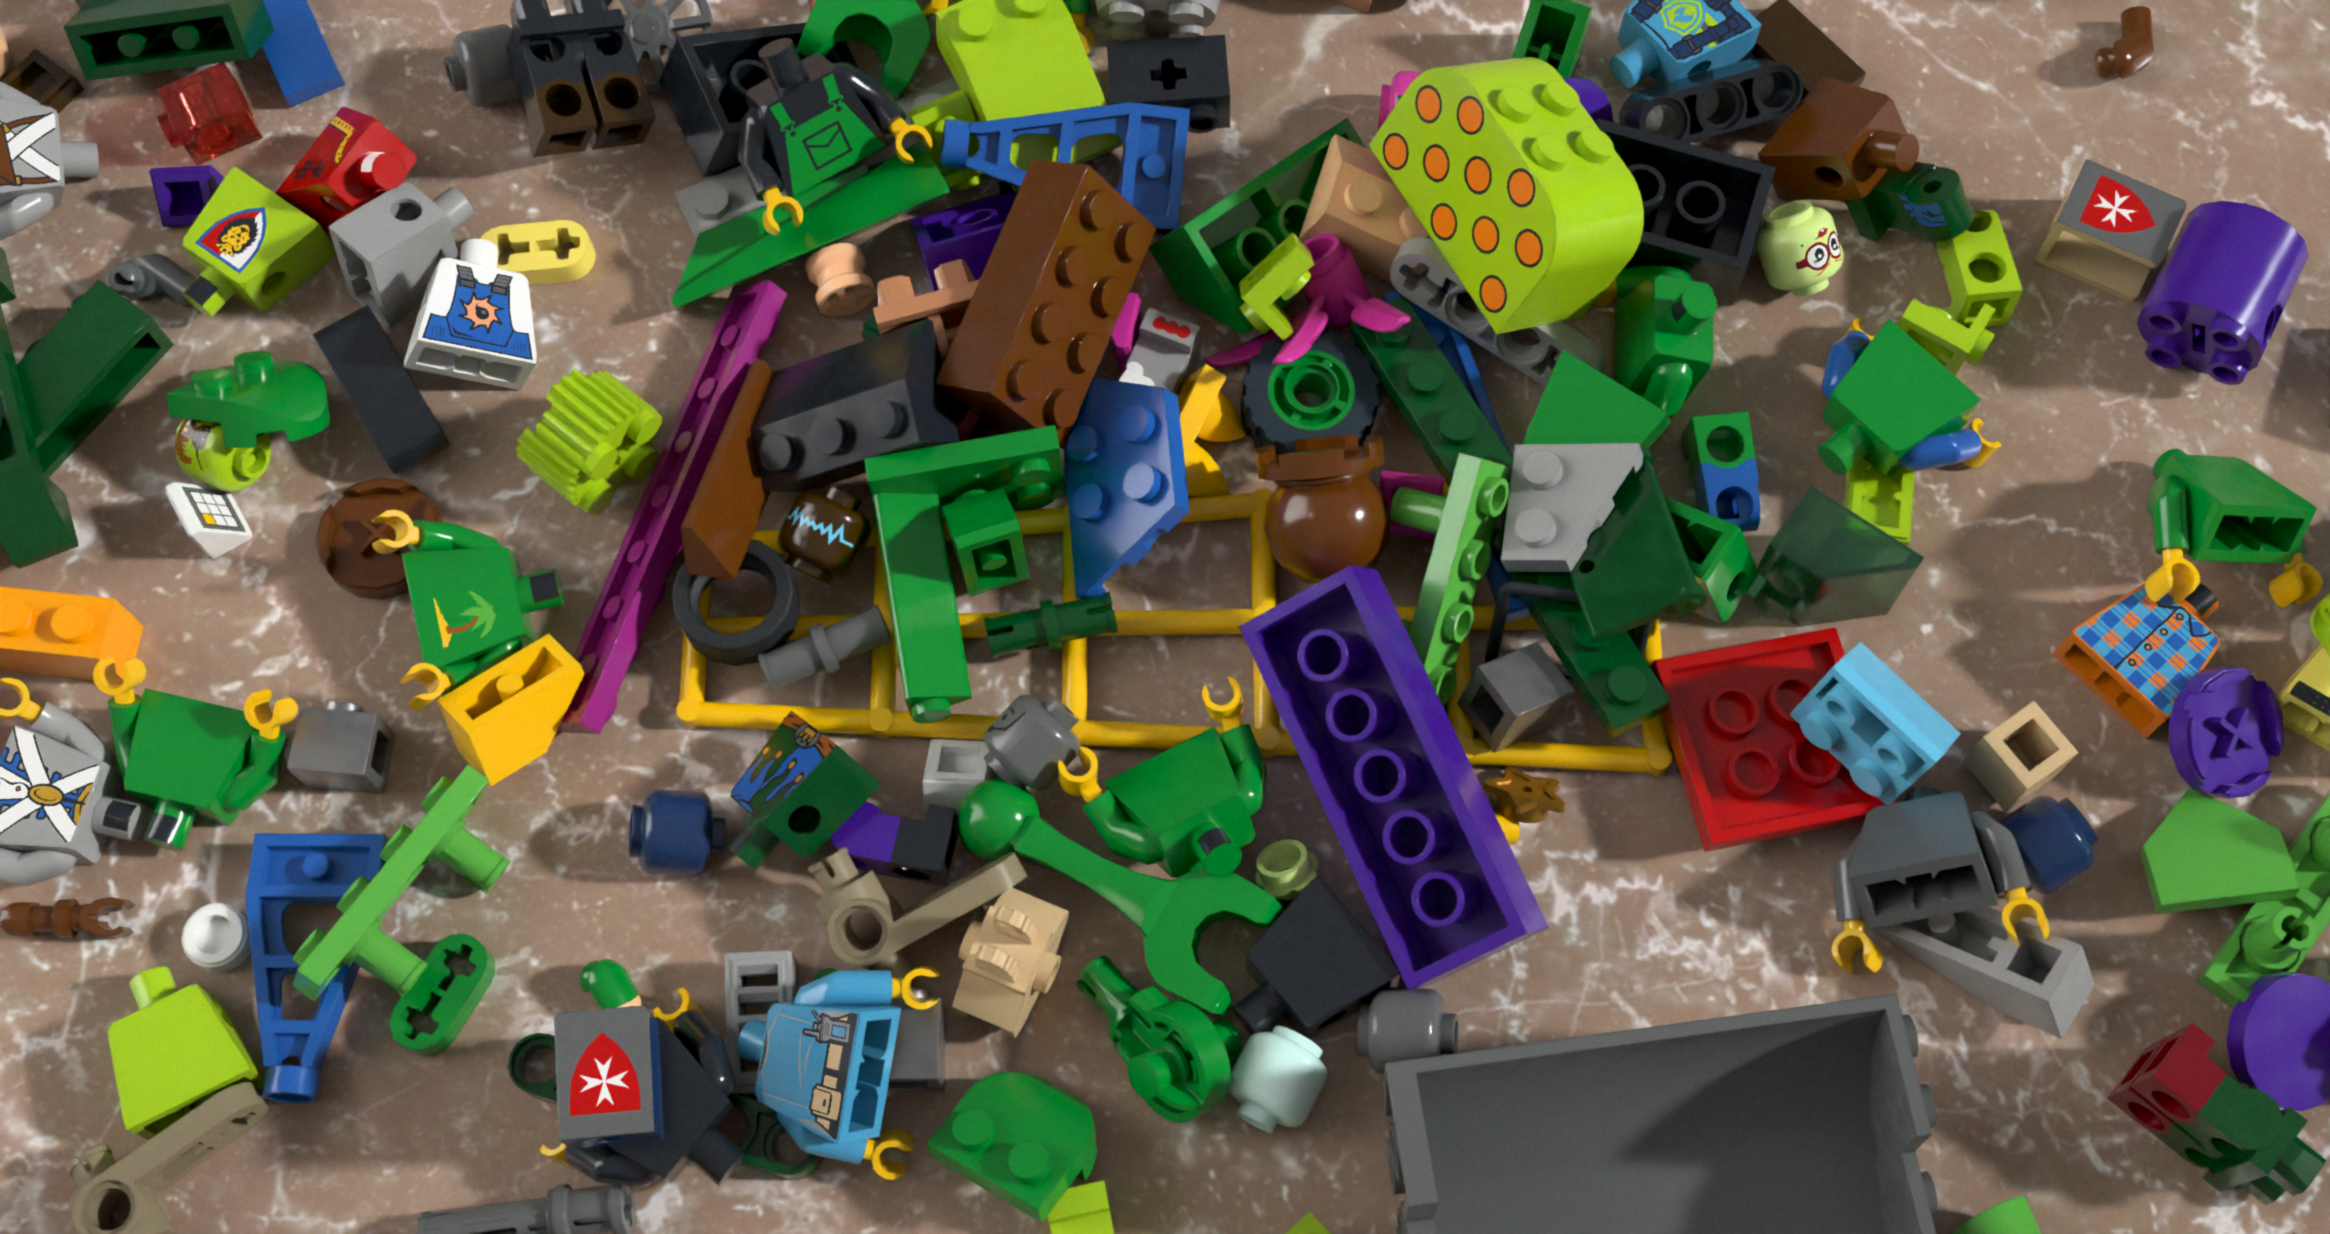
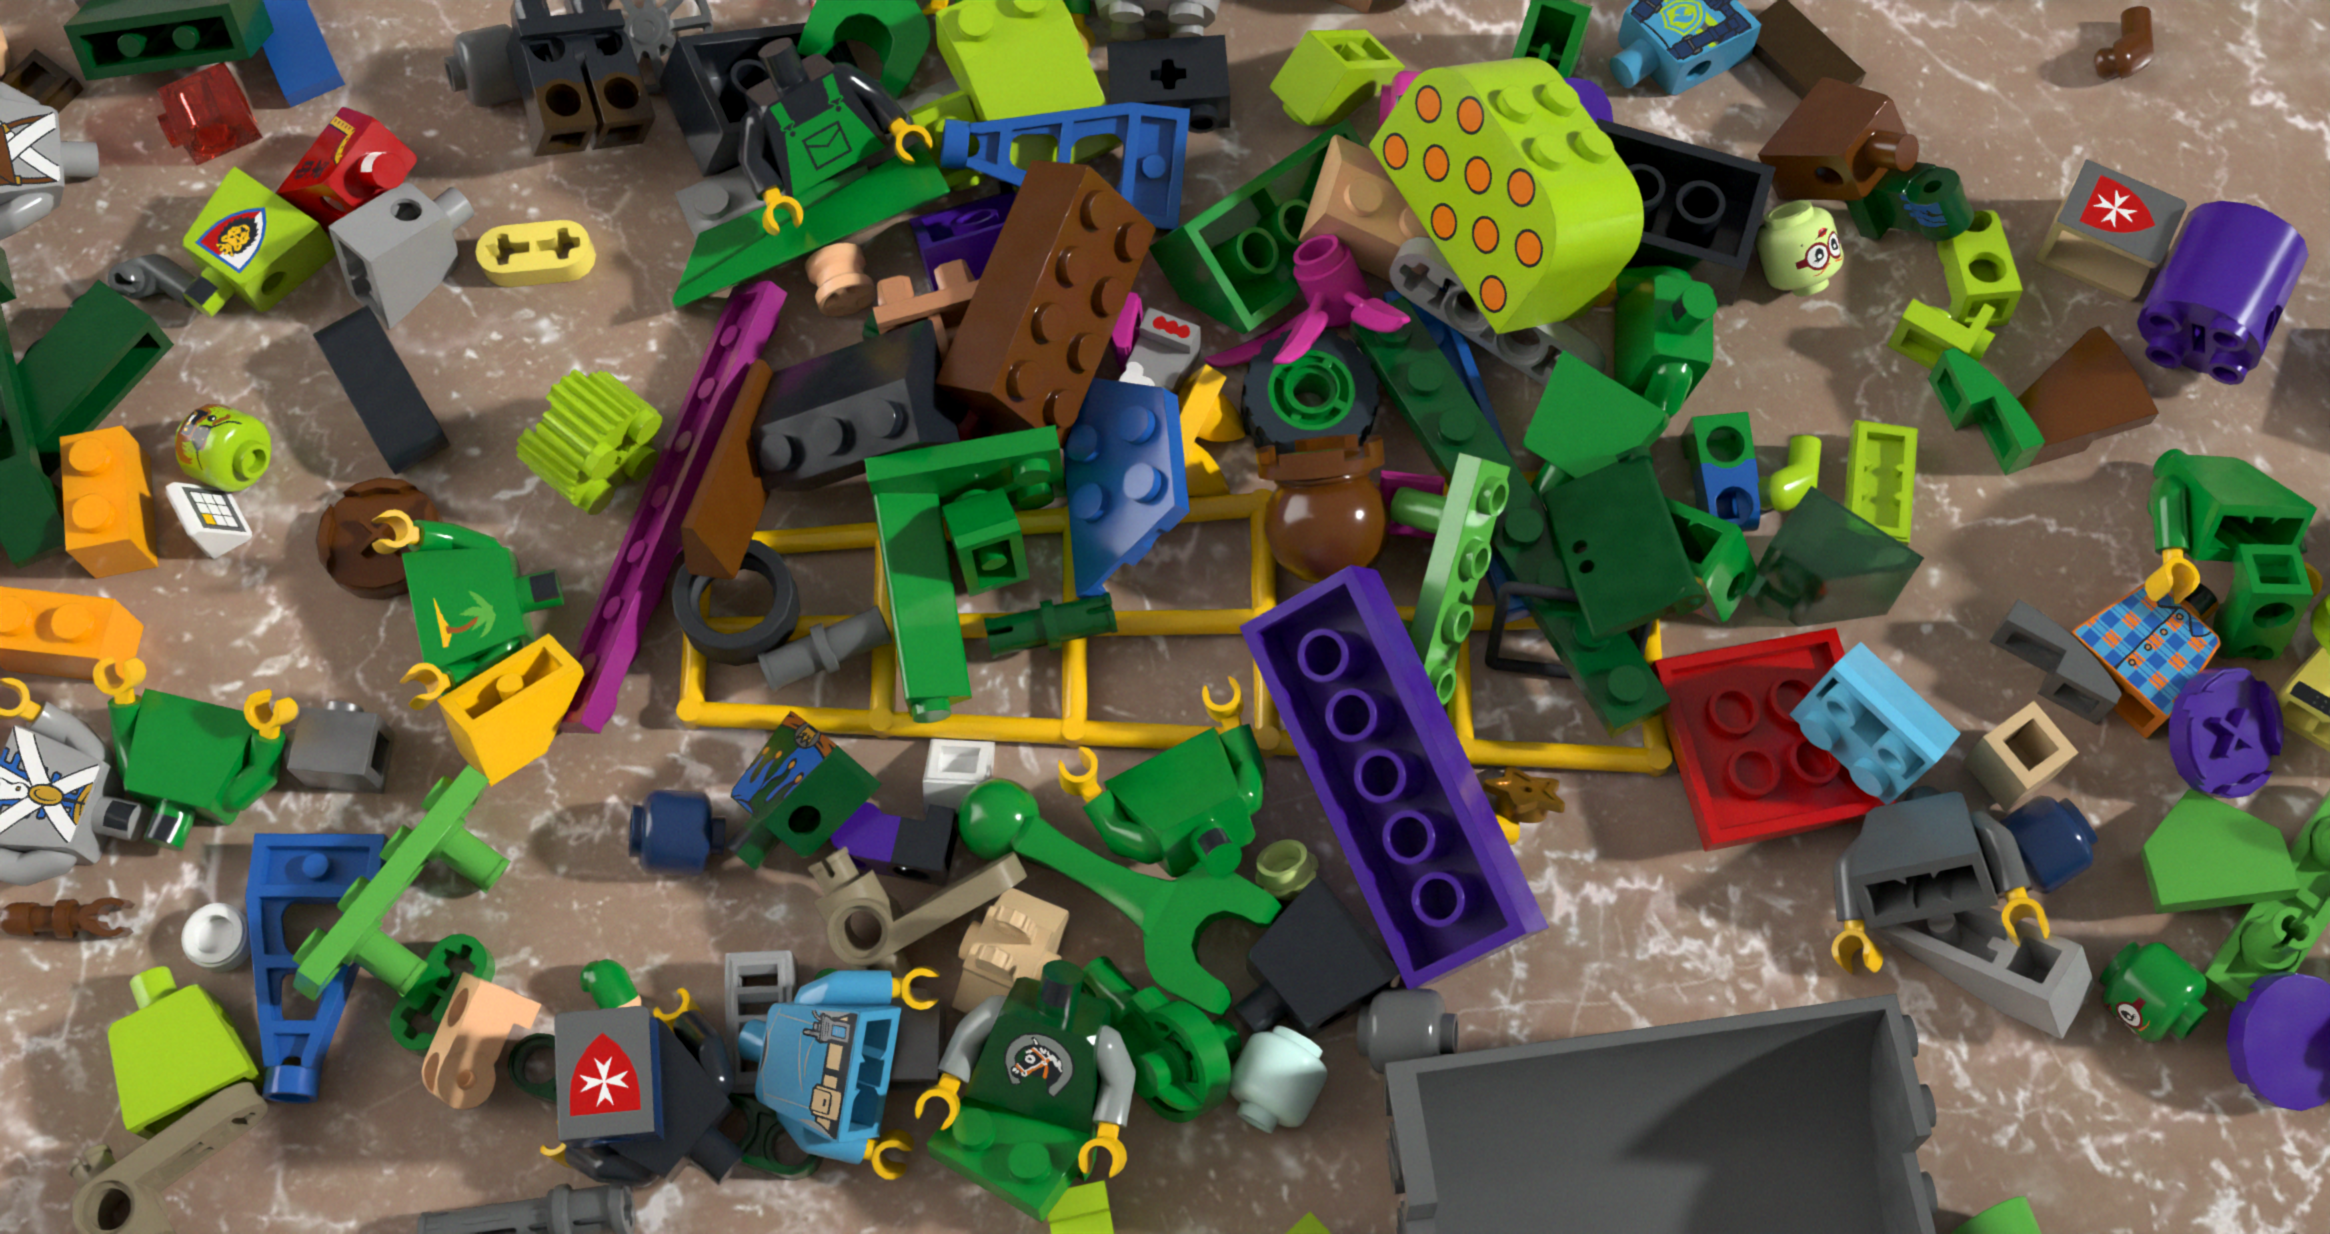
(108, 502): none -> light orange brick
(183, 192): dark purple slope -> none
(255, 399): green slope -> none
(470, 1040): none -> light nougat leg
(475, 321): white torso -> none
(824, 534): dark brown head -> none
(1031, 741): dark grey head -> none
(1044, 1057): none -> torso
(1277, 275): lime bracket -> none
(1333, 75): none -> lime slope
(1515, 696): flat silver brick -> none
(1560, 499): light grey wing -> none
(1738, 100): black beam -> none
(1790, 484): none -> lime arm
(1896, 406): green torso -> none
(1976, 396): none -> green slope
(2073, 673): none -> dark grey slope
(2086, 397): none -> reddish brown slope
(2154, 992): none -> green head
(2215, 1119): dark green hips -> none
(2262, 602): none -> green leg

